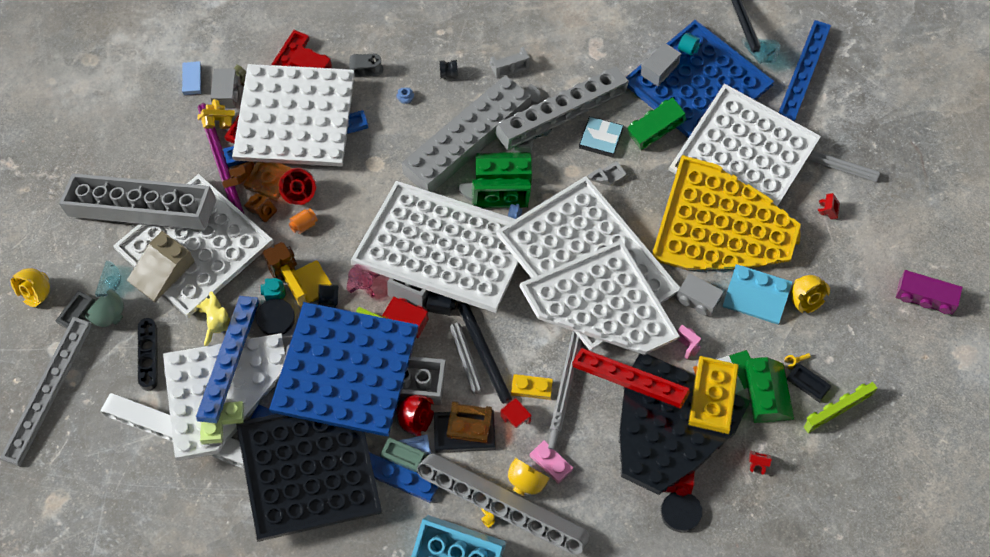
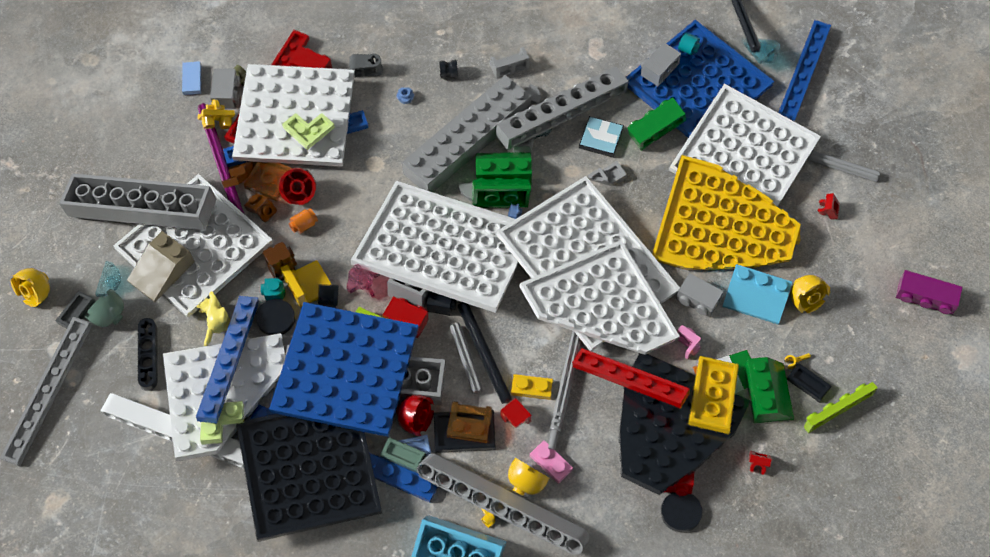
(309, 133): none -> yellowish green plate

